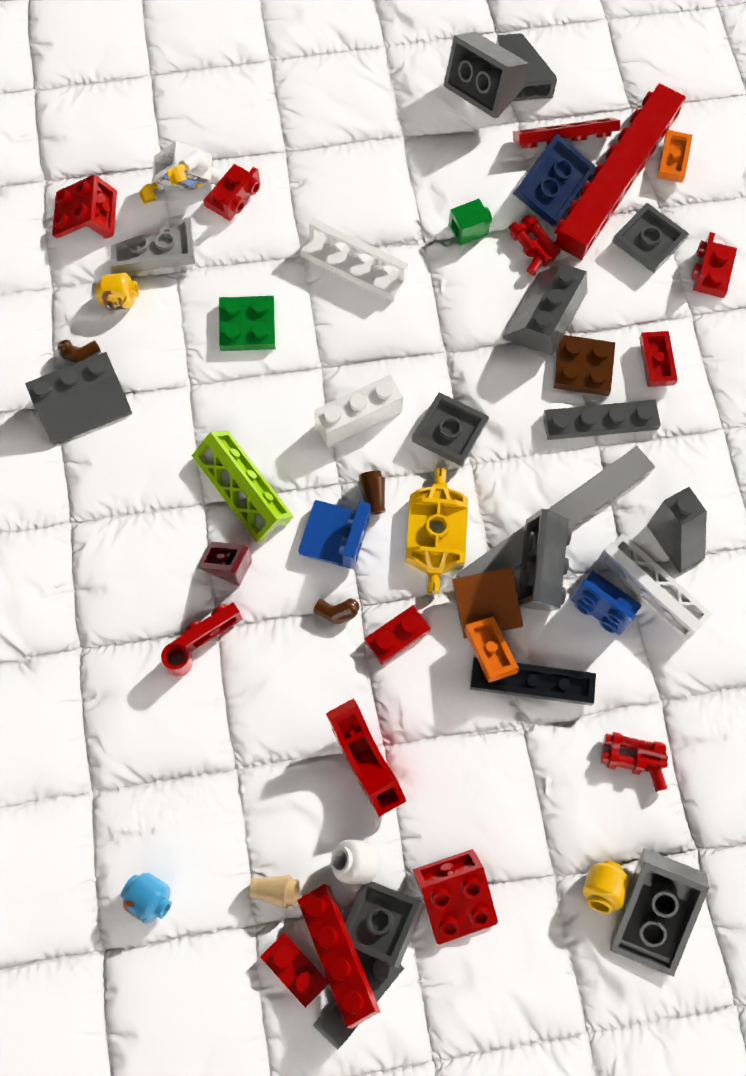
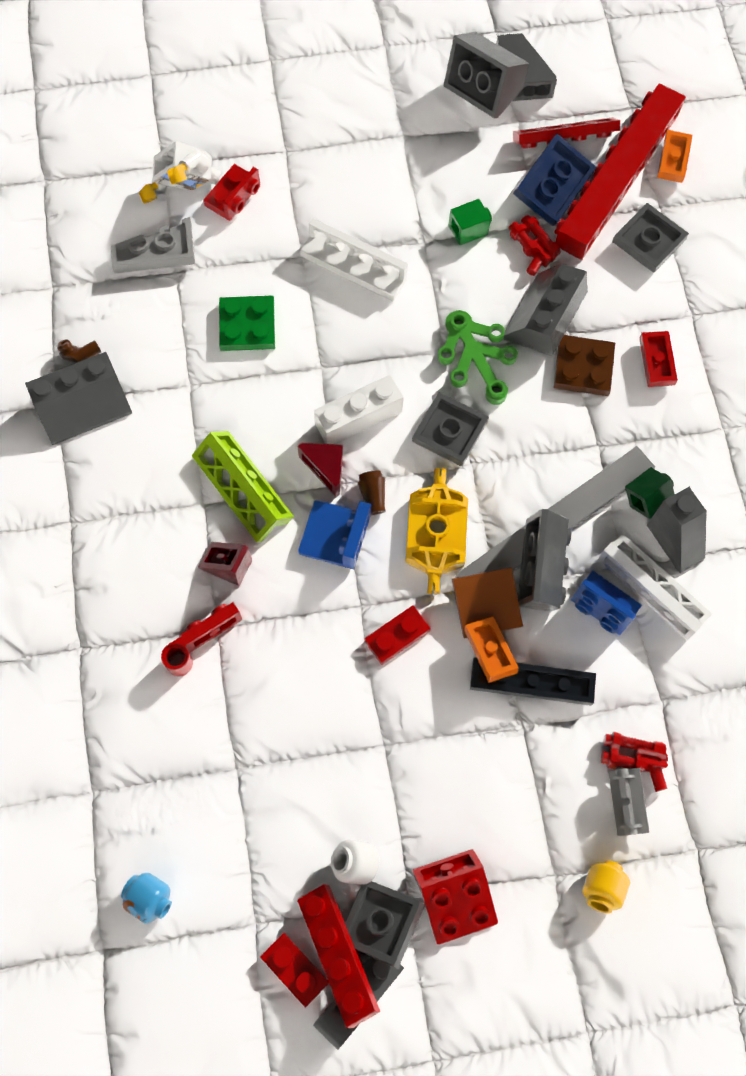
(83, 204): red bracket -> none
(116, 291): yellow head -> none
(277, 890): tan cone -> none
(324, 462): none -> dark red slope
(339, 613): reddish brown arm -> none
(365, 758): red arch -> none
(476, 351): none -> bright green plant
(601, 419): dark grey plate -> none
(628, 801): none -> light grey hinge
(649, 491): none -> dark green brick
(659, 912): dark grey slope -> none
(714, 267): red bracket -> none

